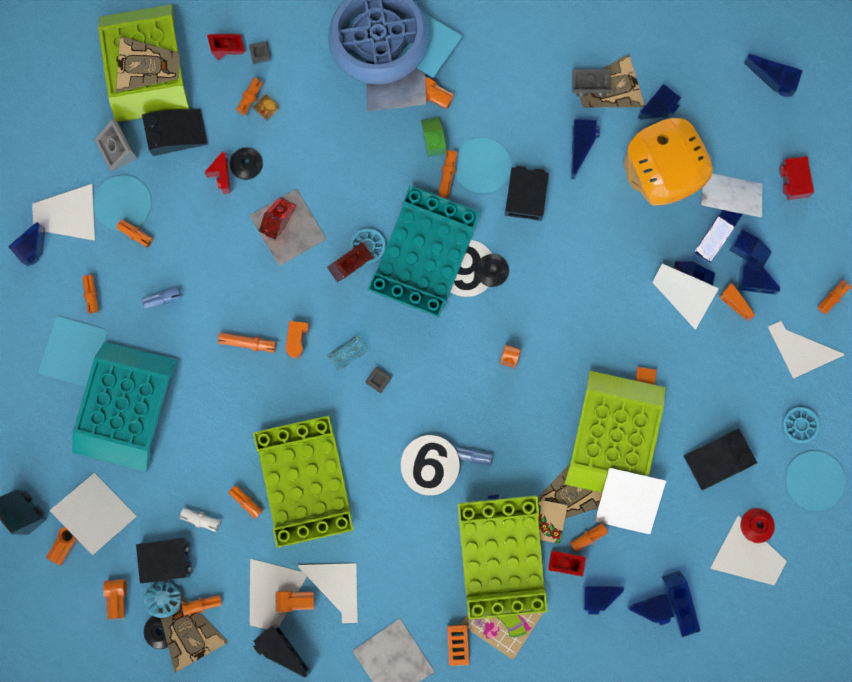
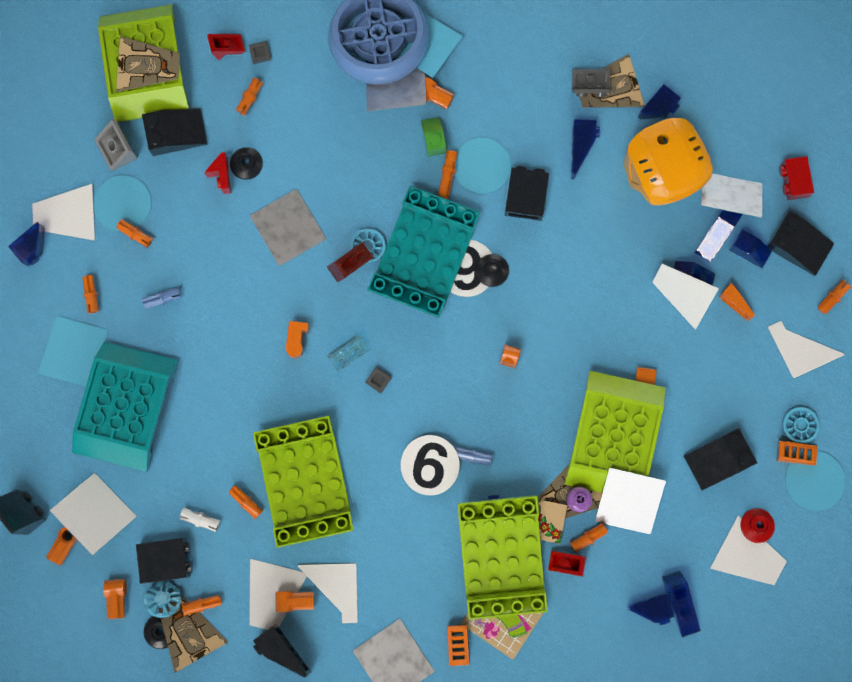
(247, 342): orange pin -> none
(266, 107): clear orange tile -> none
(276, 218): clear red slope -> none
(572, 499): none -> medium lavender head
(600, 597): clear blue slope -> none
(756, 279): clear blue slope -> none
(777, 76): clear blue slope -> none
(781, 453): none -> orange slope
(800, 243): none -> black slope

